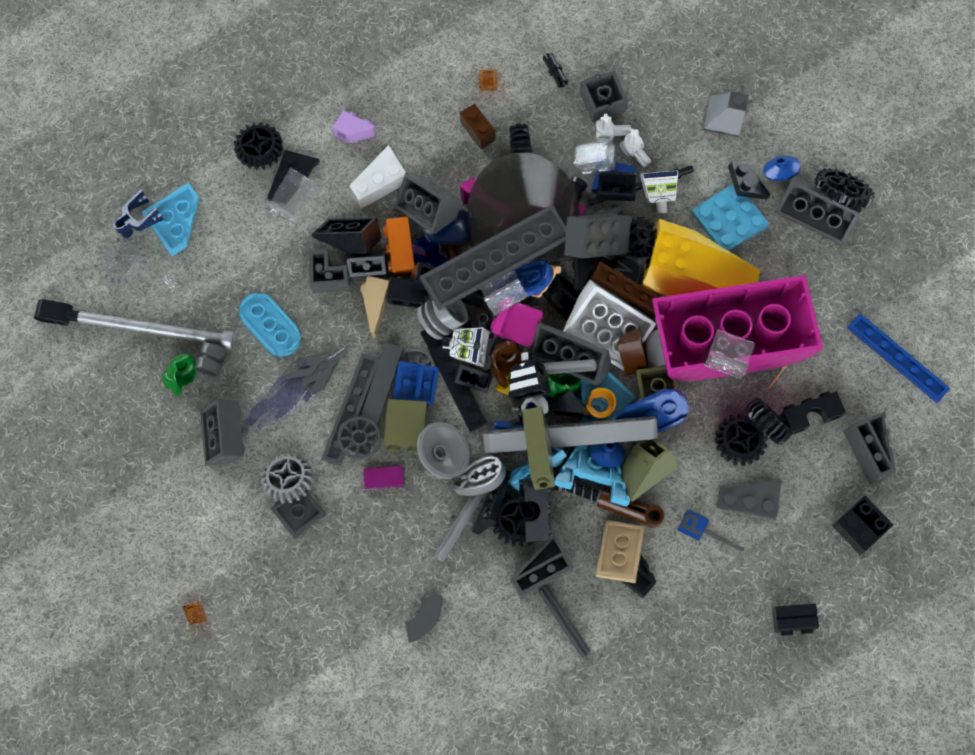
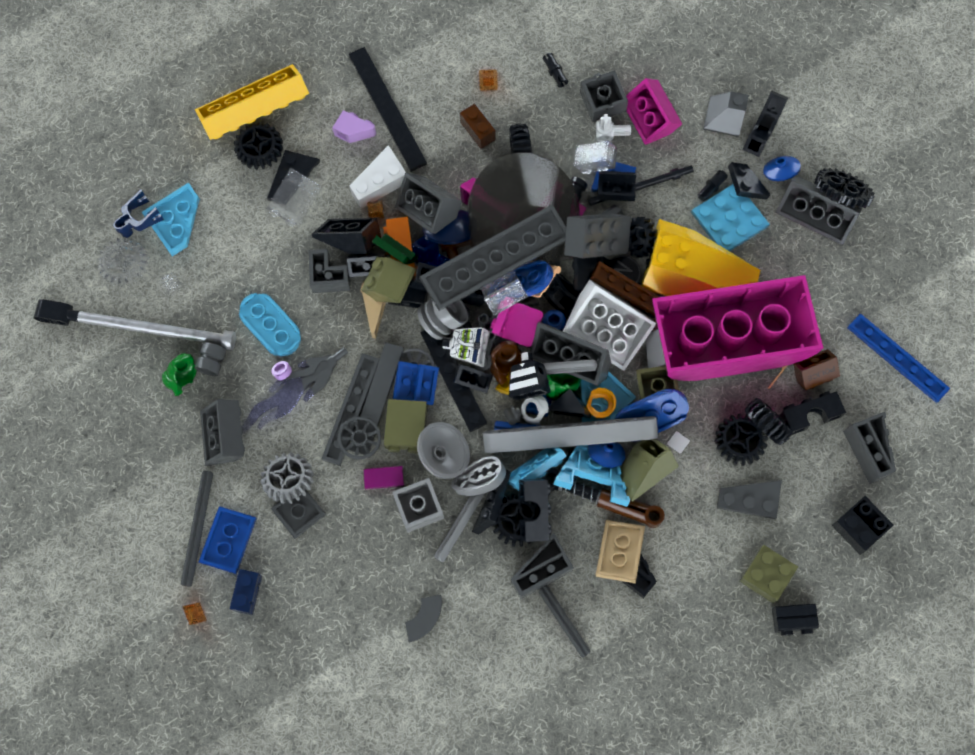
(196, 529): none -> dark grey axle
(227, 540): none -> blue tile
(245, 592): none -> dark blue brick
(252, 102): none -> yellow brick
(281, 370): none -> lavender tile
(376, 209): none -> clear orange wheel
(387, 109): none -> black tile
(388, 280): none -> olive slope
(395, 249): none -> dark green slope
(418, 505): none -> light grey brick
(538, 448): olive slope -> none
(554, 319): none -> blue head
(632, 352): reddish brown brick -> none
(633, 147): white axle -> none
(651, 111): none -> dark pink slope
(660, 188): white torso -> none
(678, 442): none -> white sticker
(694, 526): piece -> none
(712, 185): none -> black axle
(730, 354): clear bracket -> none
(765, 124): none -> black arch
(768, 574): none -> olive brick
(817, 370): none -> reddish brown brick

